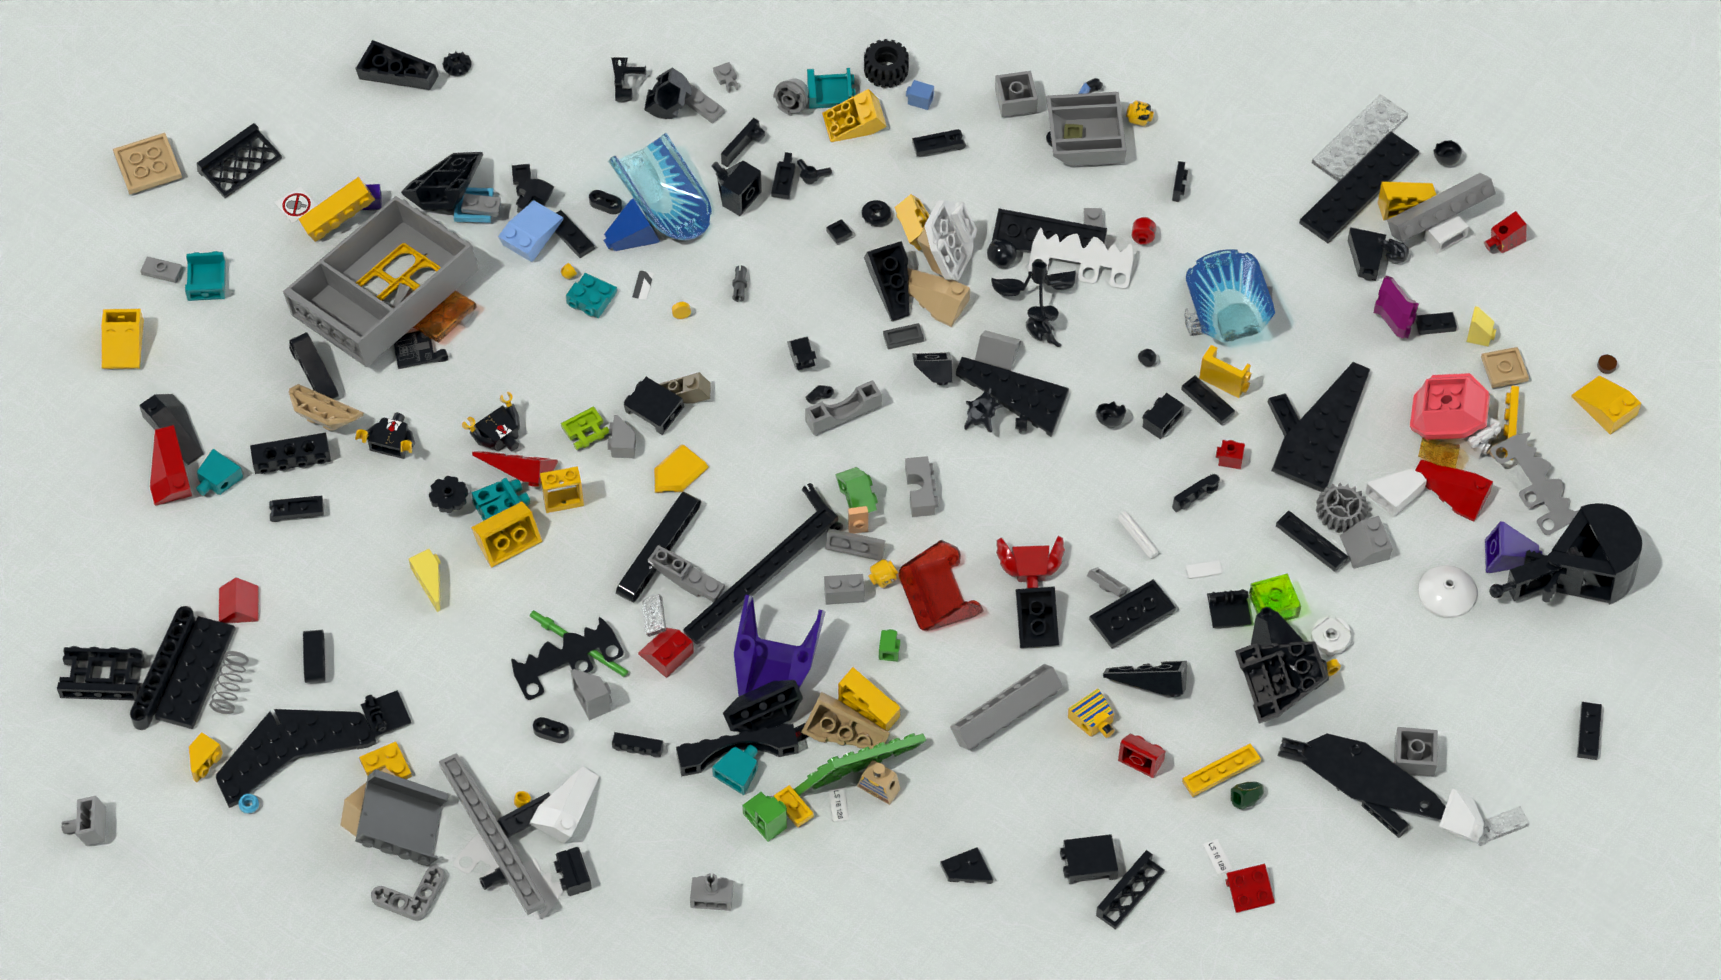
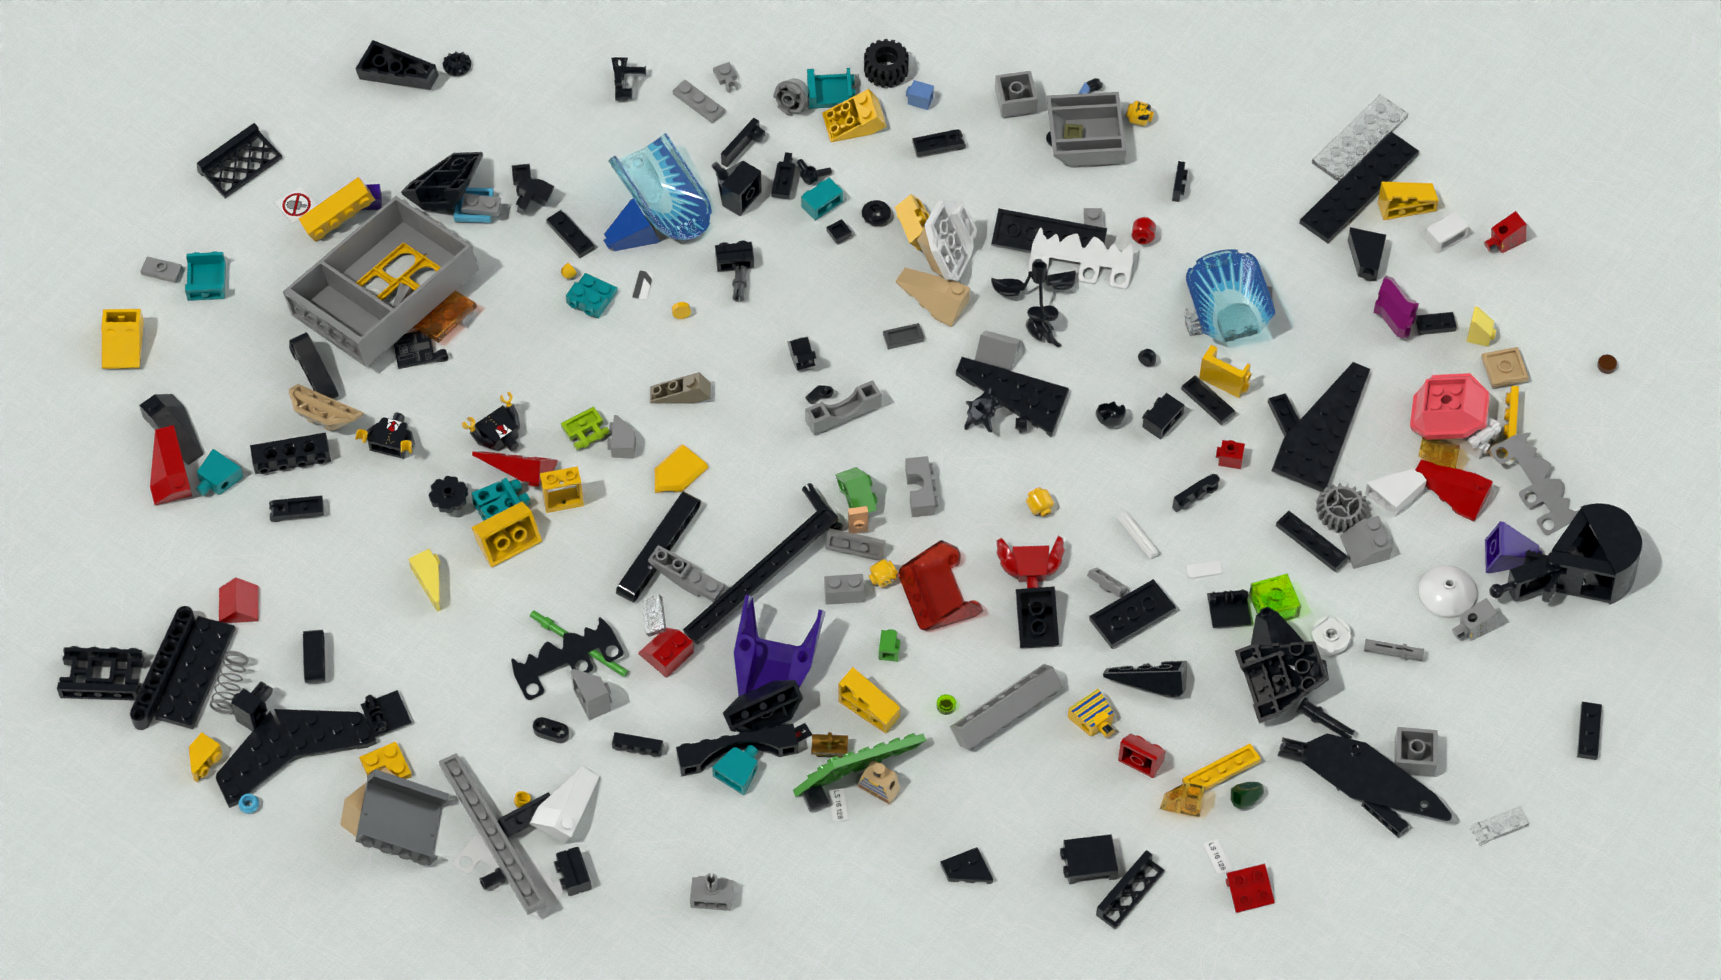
(89, 822): light grey brick -> none
(147, 163): tan plate -> none
(251, 707): none -> black brick
(411, 902): light grey beam -> none
(530, 230): light blue slope -> none
(605, 202): black beam -> none
(654, 404): black panel -> none
(668, 95): black brick -> none
(733, 255): none -> black brick
(766, 815): bright green brick -> none
(796, 807): yellow plate -> none
(815, 798): none -> black plate
(822, 198): none -> teal brick
(829, 744): none -> pearl gold hips
(840, 724): tan wedge -> none
(890, 276): black wedge -> none
(935, 366): black slope -> none
(946, 704): none -> clear neon green tile
(1001, 253): black hair -> none
(1040, 502): none -> yellow head
(1184, 799): none -> clear yellow slope
(1317, 715): none -> black pin
(1333, 667): yellow tile -> none
(1394, 649): none -> light grey pin
(1398, 251): black piece -> none
(1441, 207): light grey brick -> none
(1447, 152): black hair -> none
(1462, 817): white slope -> none
(1477, 621): none -> light grey torso
(1607, 403): yellow slope -> none

